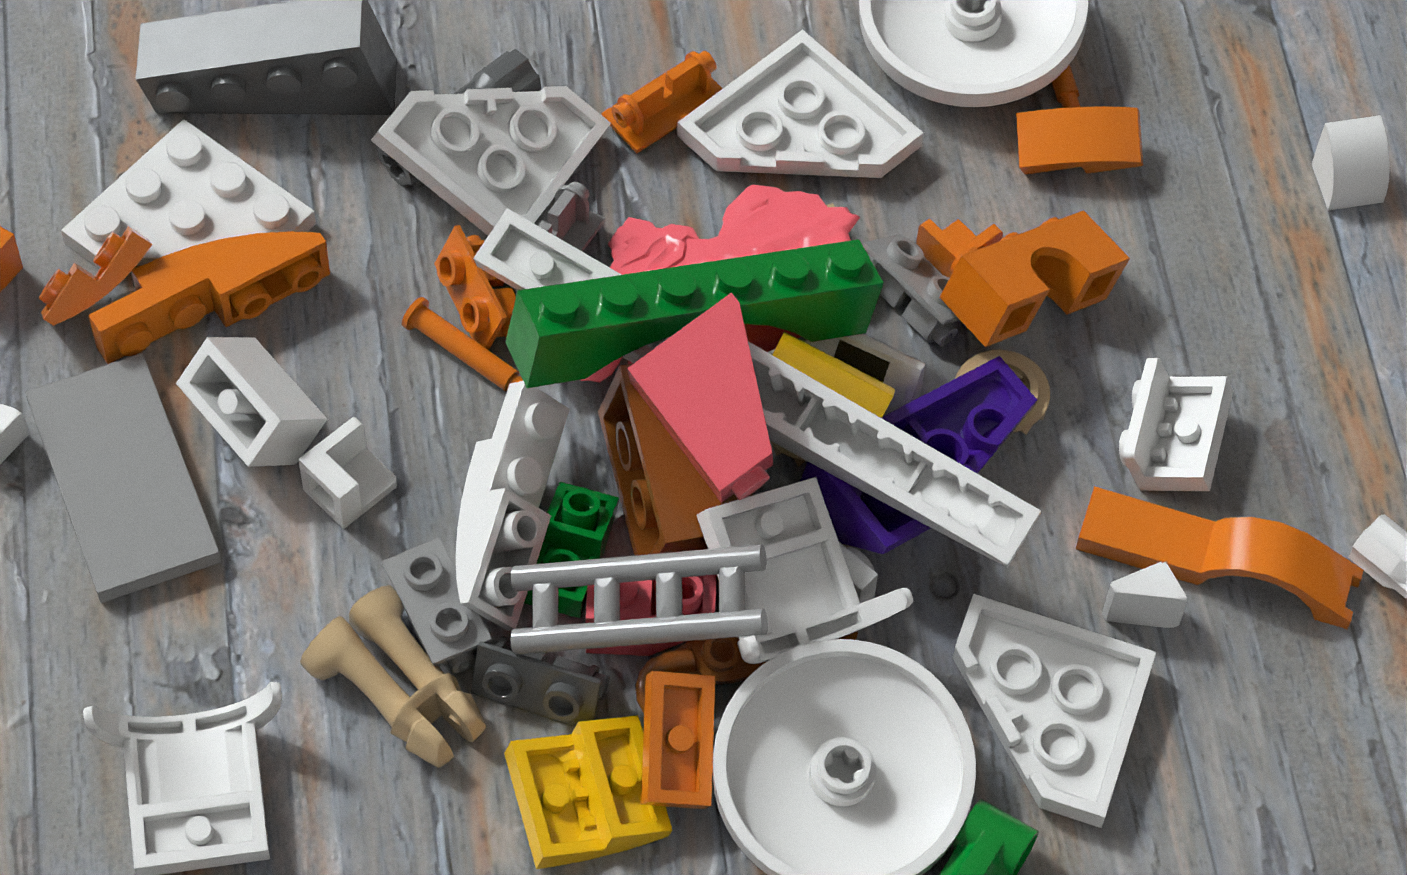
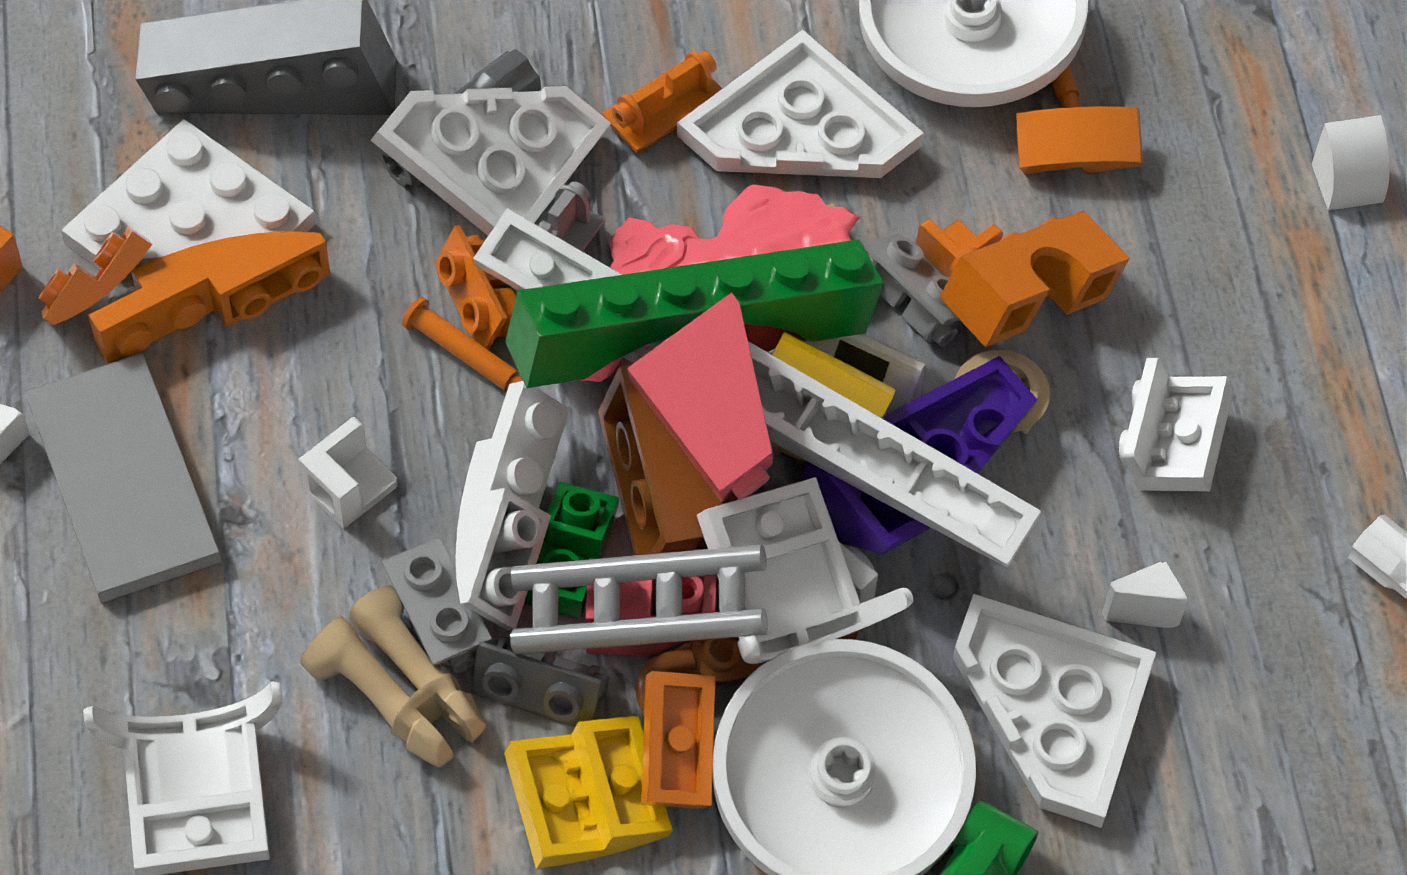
(251, 401): white brick -> none
(1206, 549): orange piece -> none

